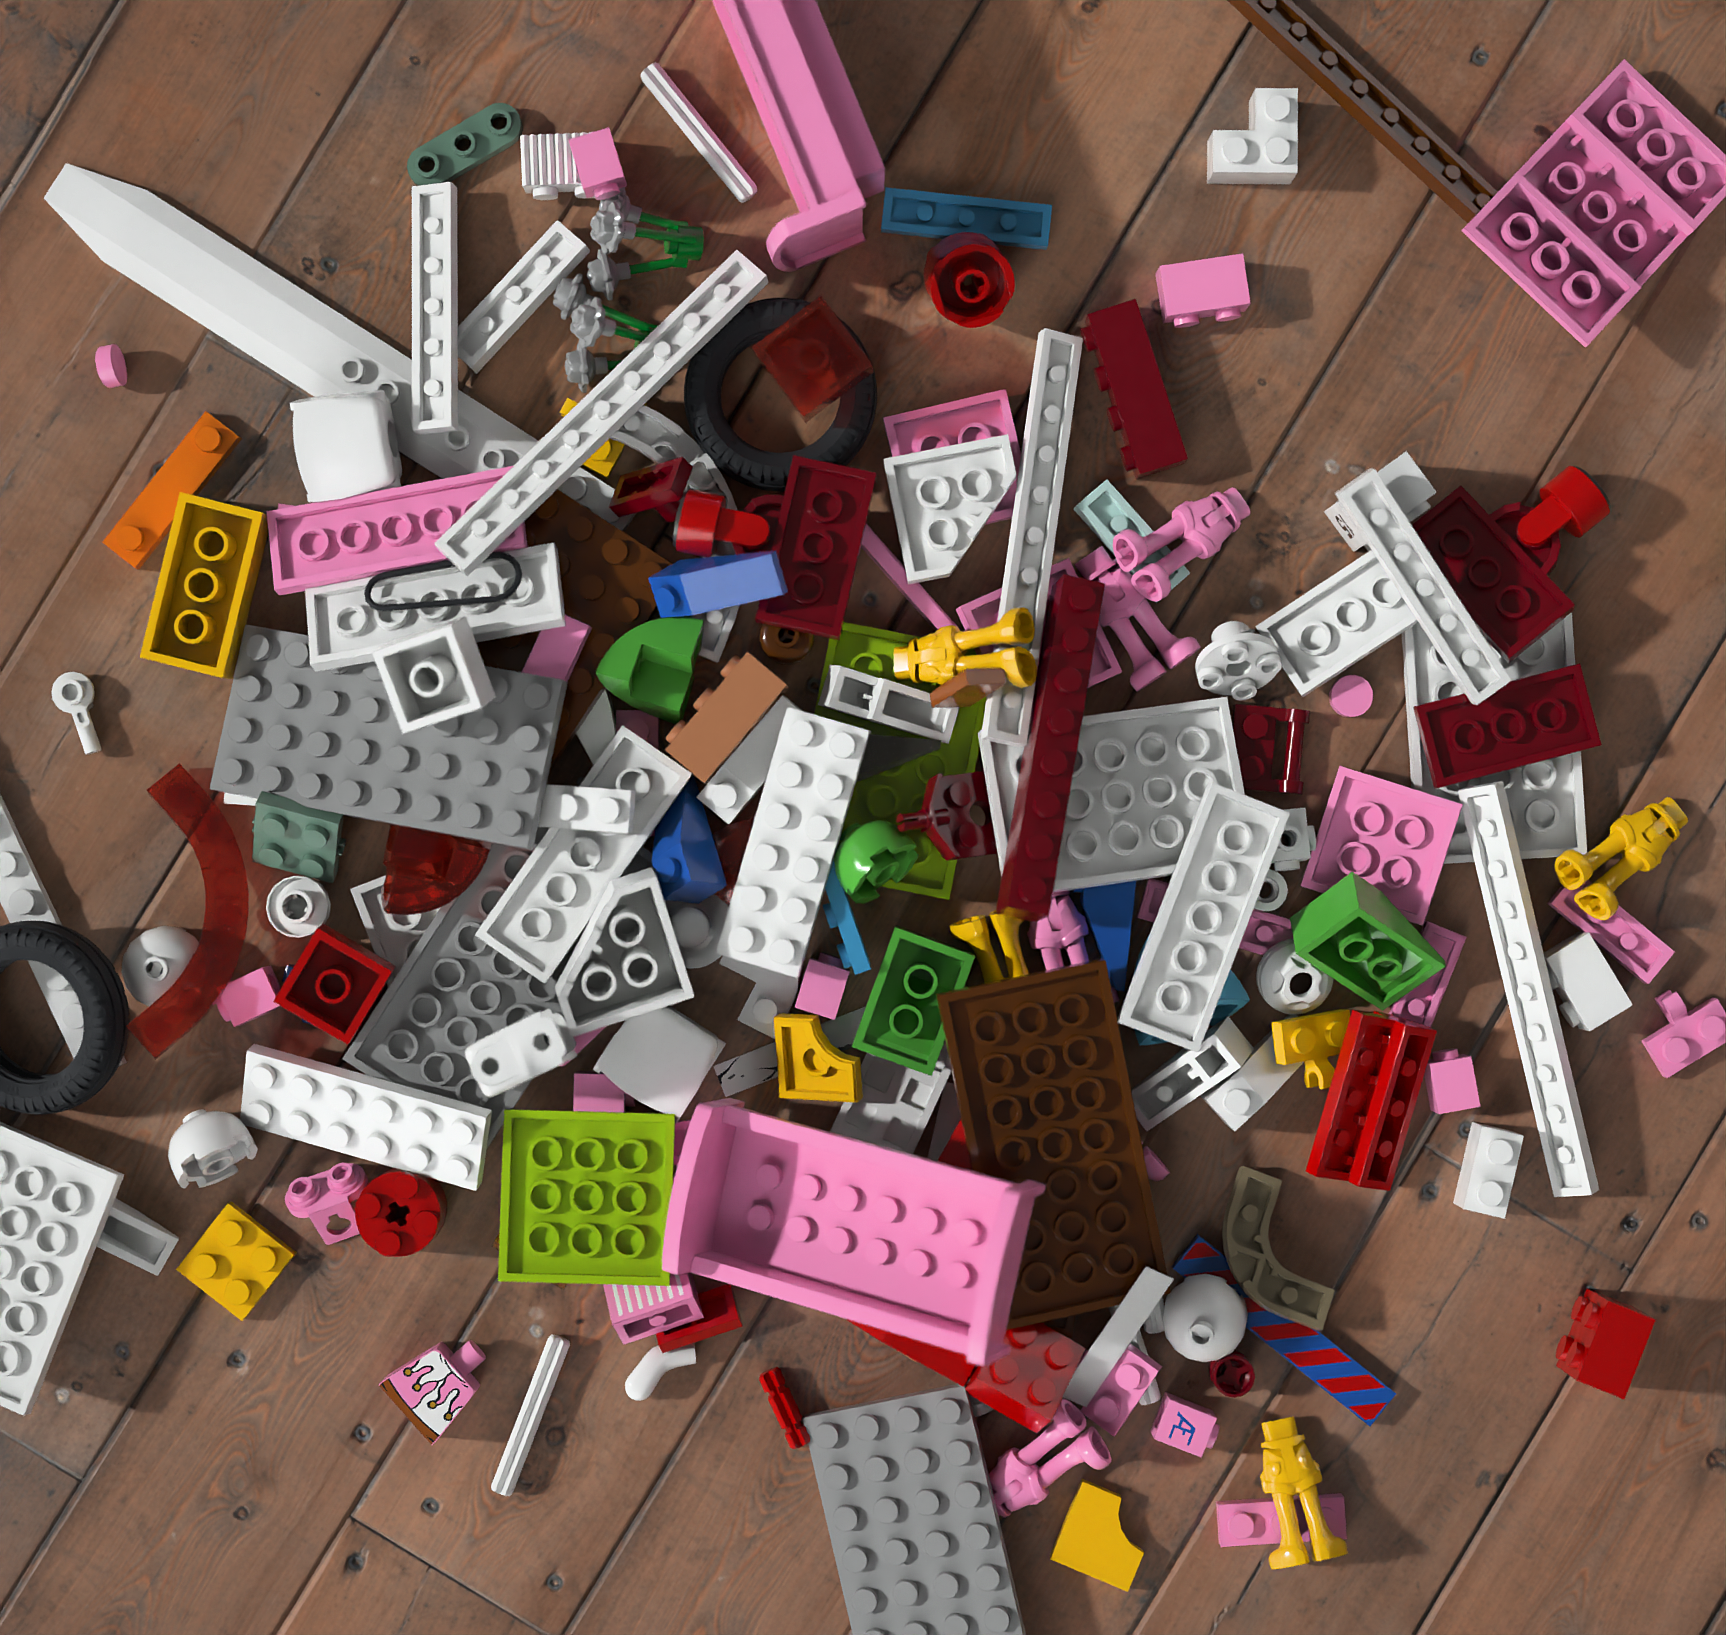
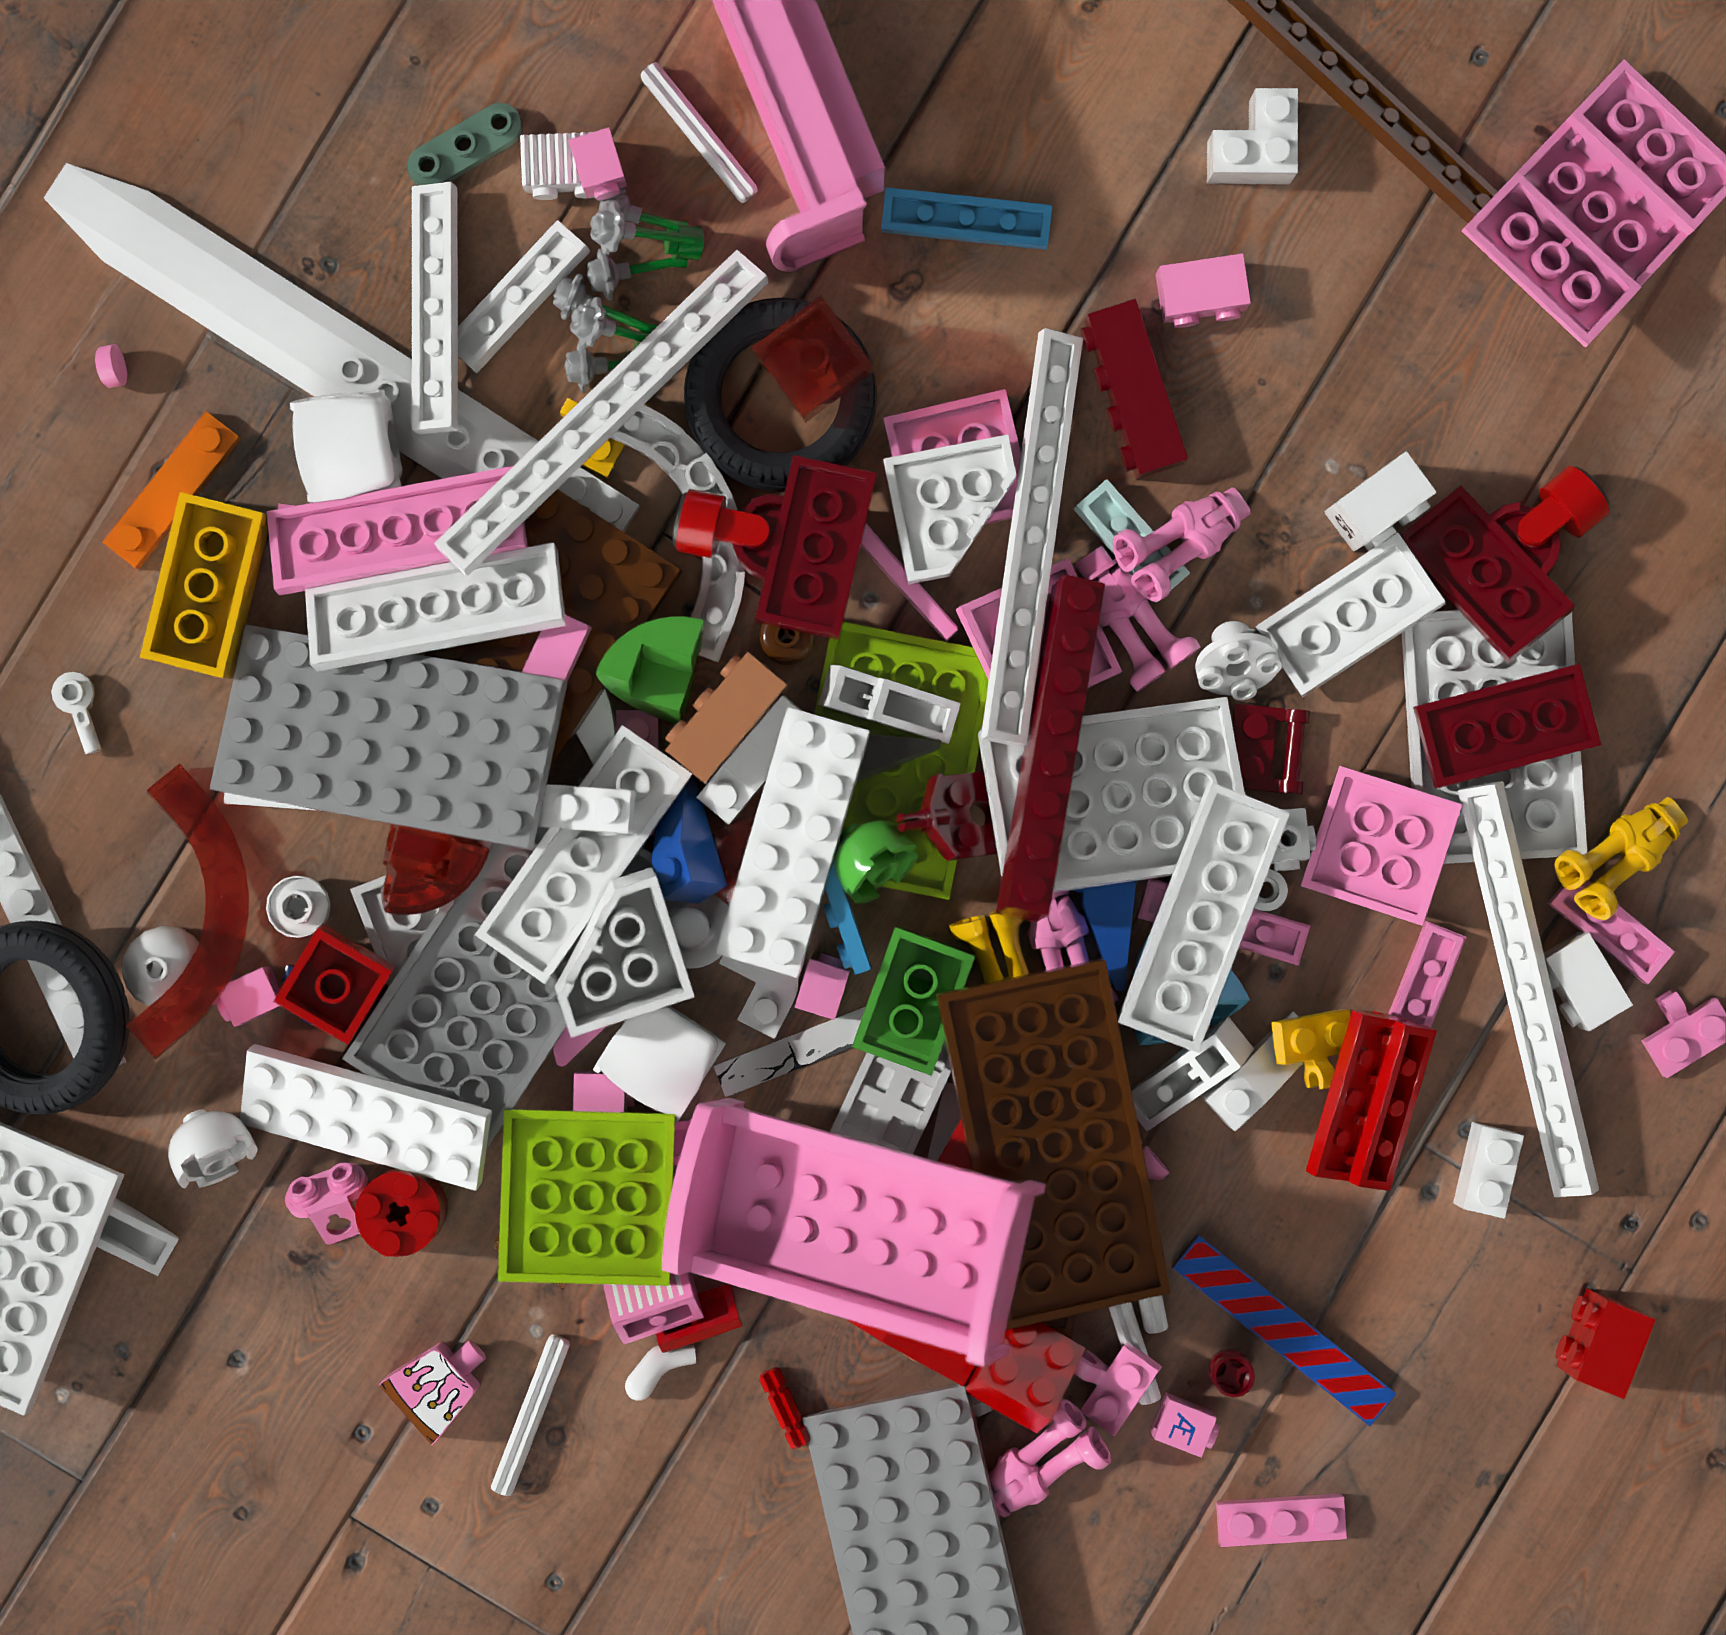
(236, 1261): yellow plate -> none
(297, 837): sand green plate -> none
(434, 674): white brick -> none
(440, 603): black piece -> none
(520, 1052): white piece -> none
(652, 487): dark red tile -> none
(716, 583): slope -> none
(811, 1065): yellow tile -> none
(942, 653): yellow piece -> none
(968, 687): dark orange tile -> none
(991, 280): red brick -> none
(1094, 1539): yellow tile -> none
(1117, 1335): white sticker -> none
(1204, 1318): white cylinder -> none
(1252, 1260): dark tan plate -> none
(1274, 979): white piece -> none
(1292, 1471): yellow piece -> none
(1351, 696): bright pink tile -> none
(1364, 942): bright green slope -> none
(1423, 586): white plate -> none
(1451, 1082): bright pink brick -> none

